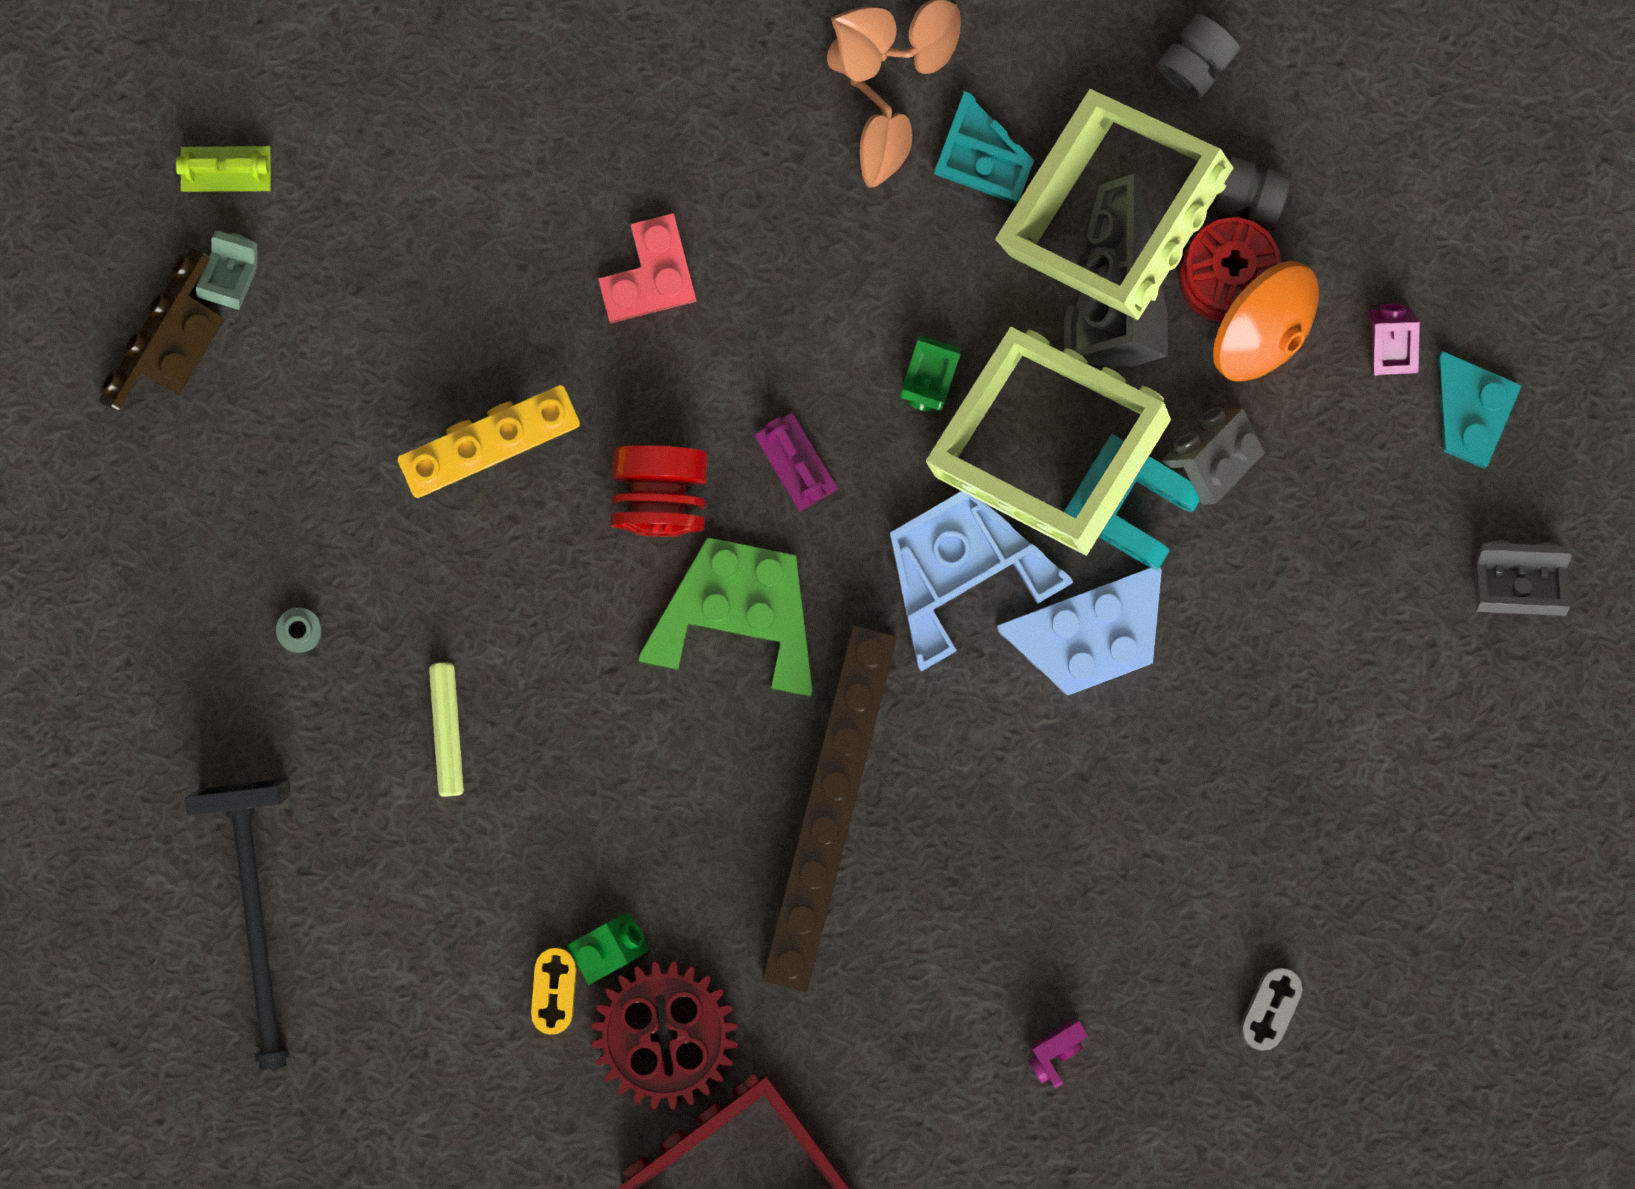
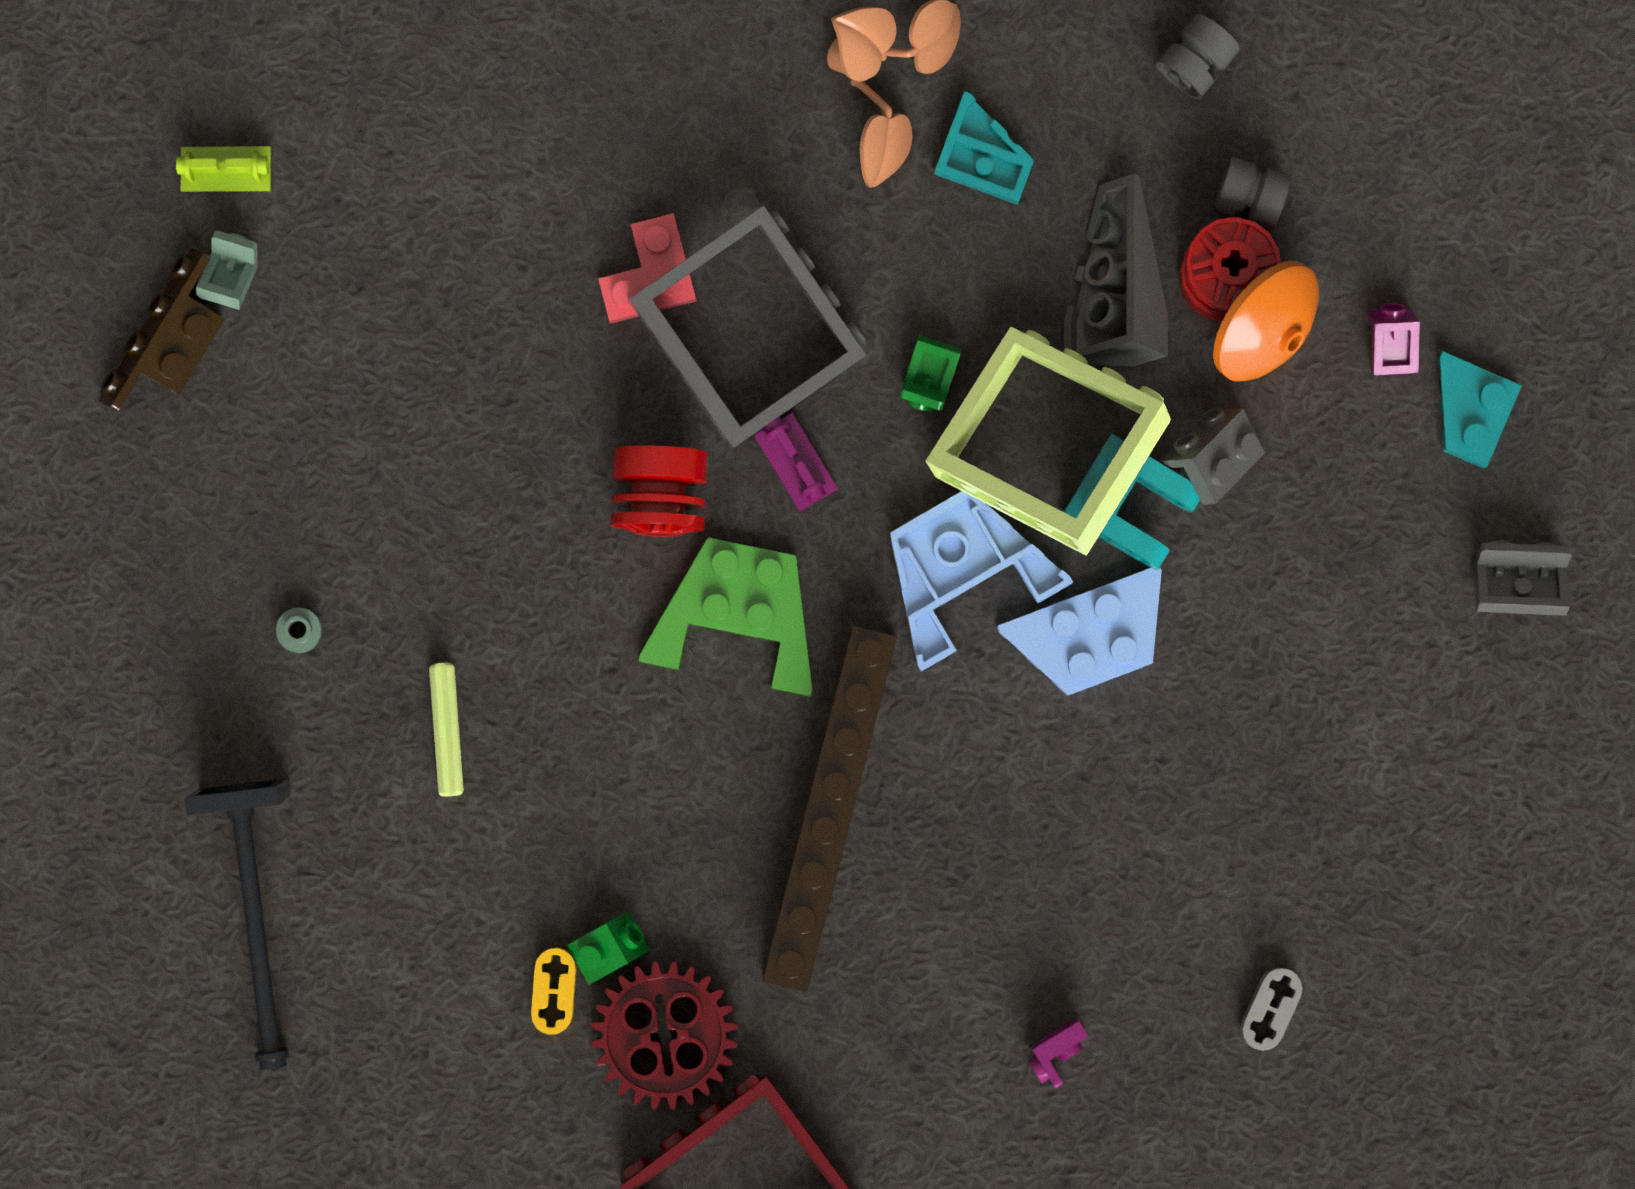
(488, 441): yellow bracket -> none
(821, 298): none -> dark grey window
(1060, 174): yellowish green window -> none

